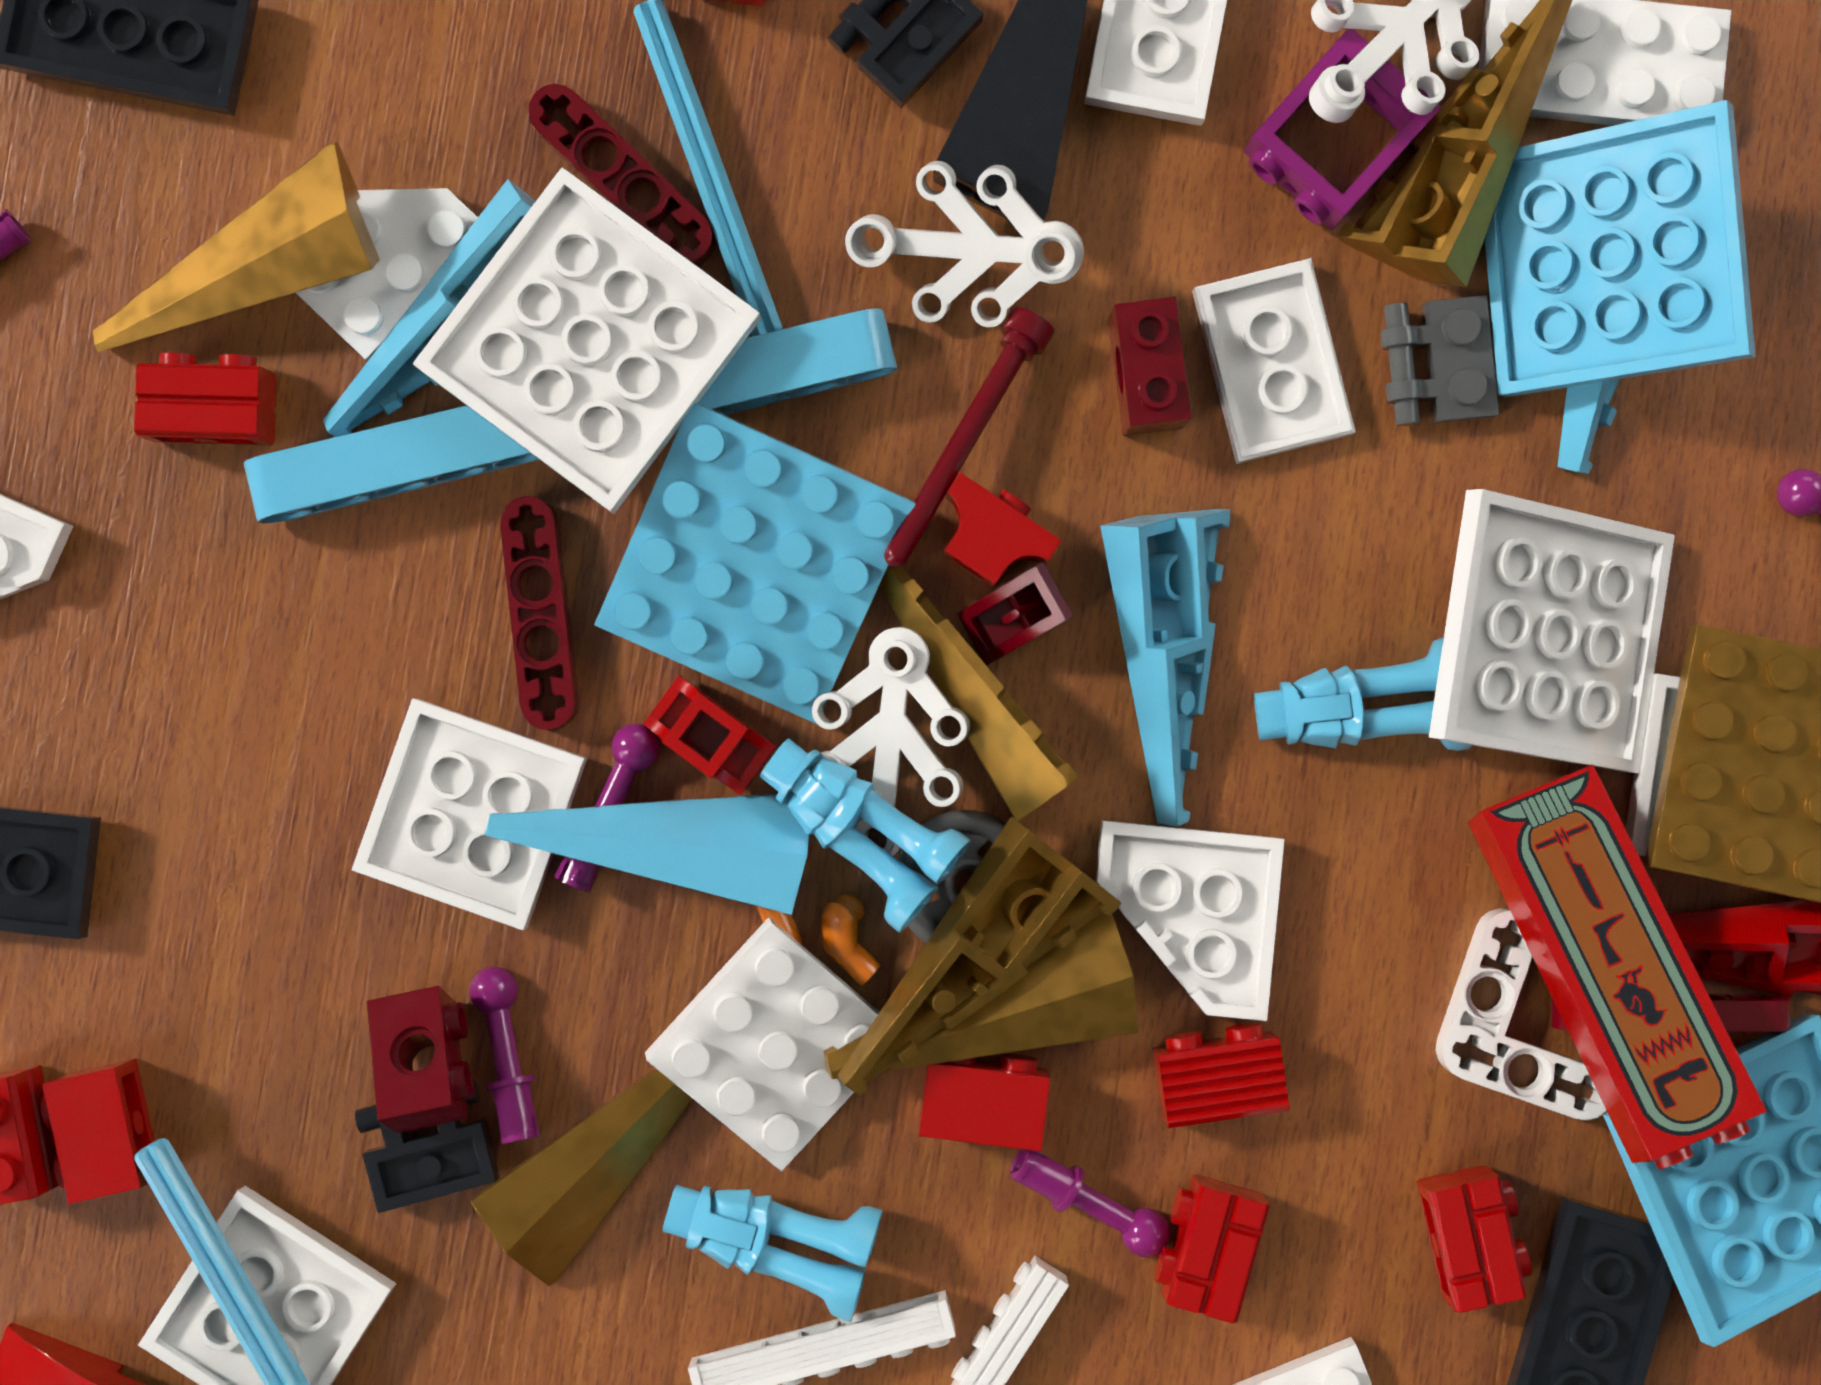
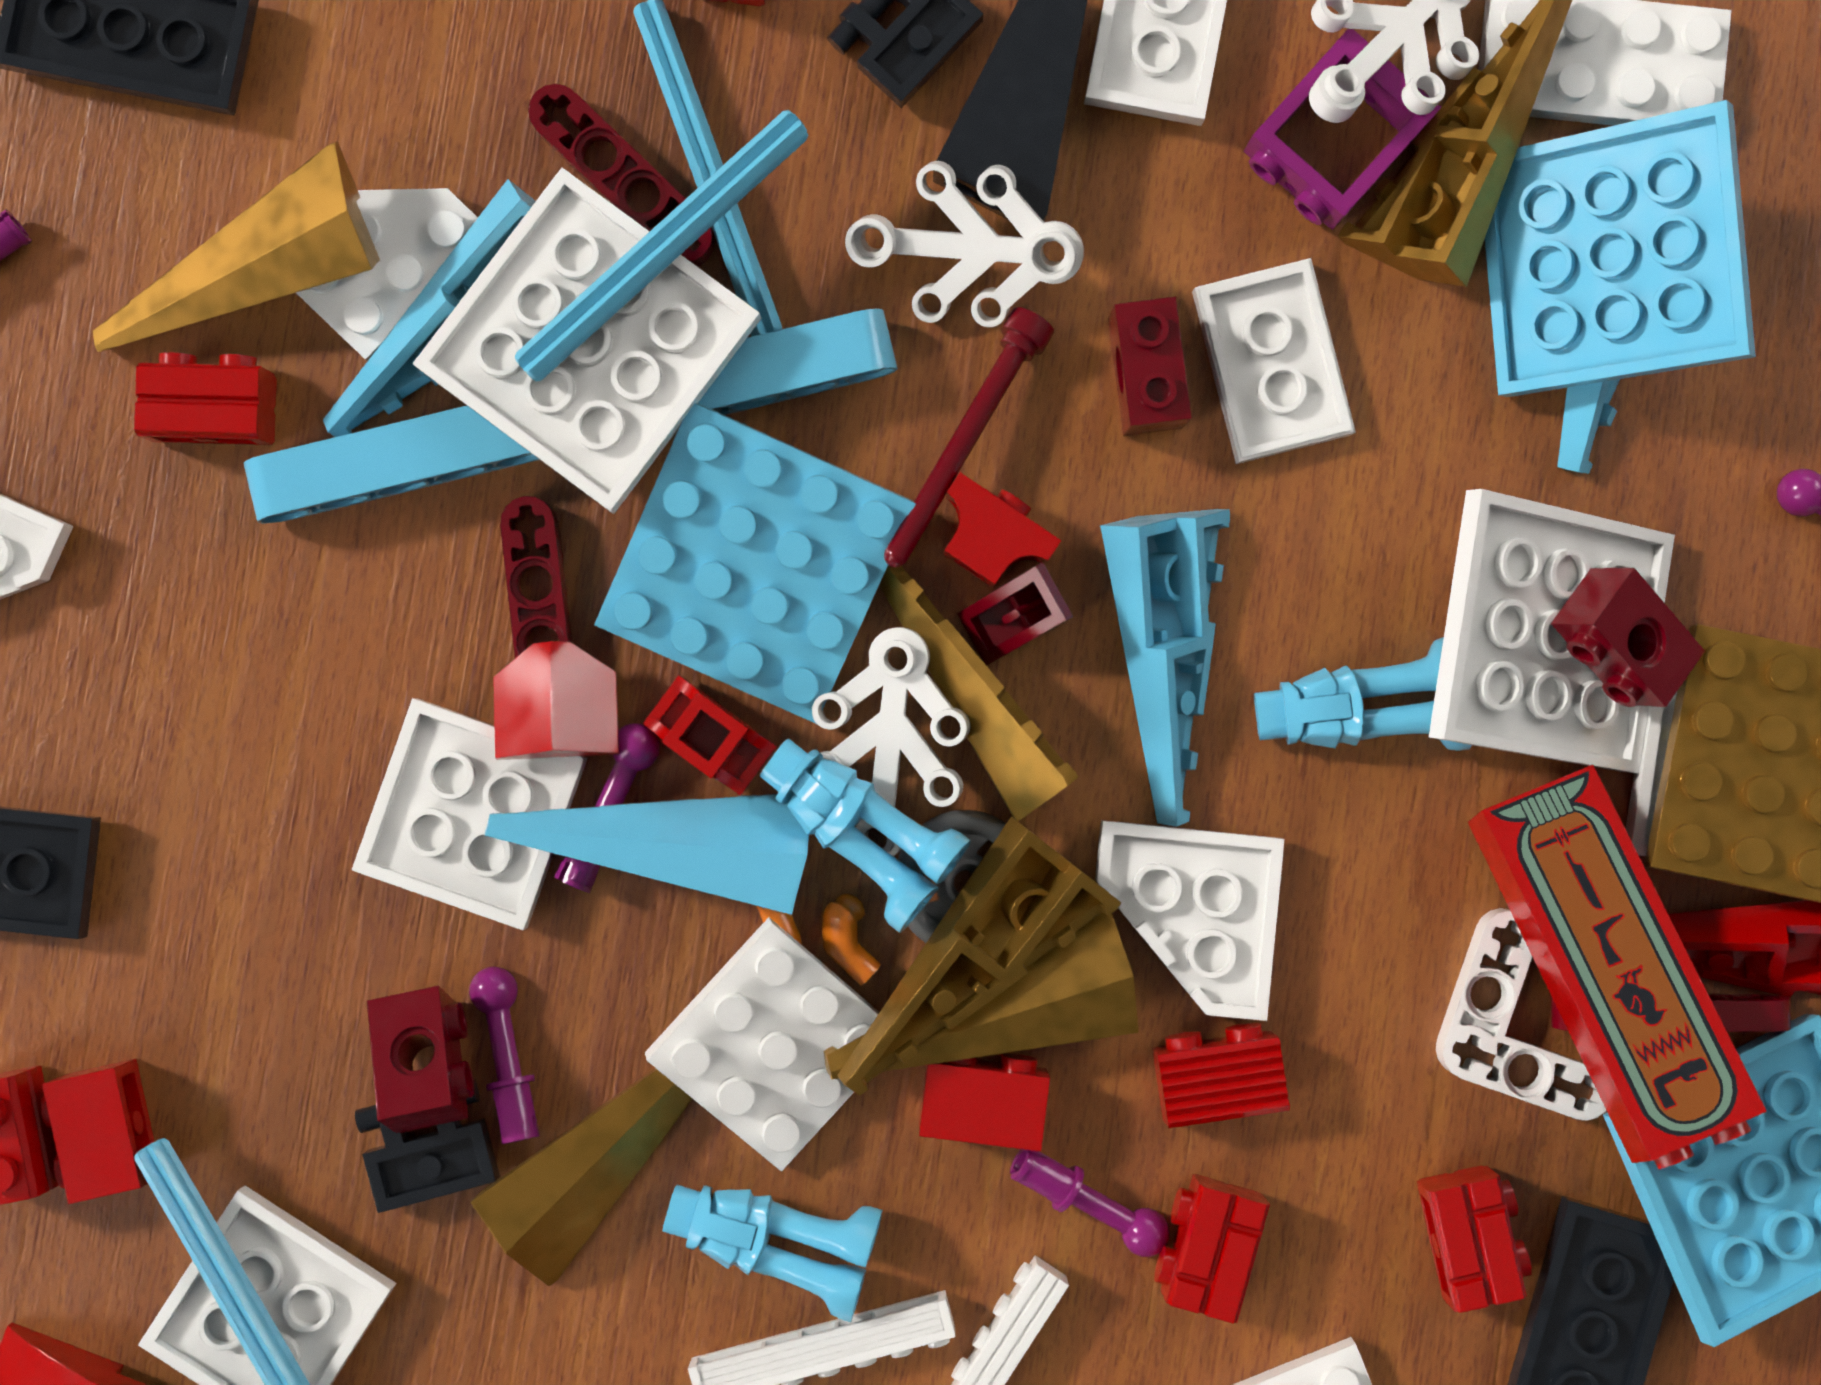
(555, 704): none -> slope
(661, 245): none -> medium azure axle
(1457, 361): dark grey plate -> none
(1627, 637): none -> dark red brick

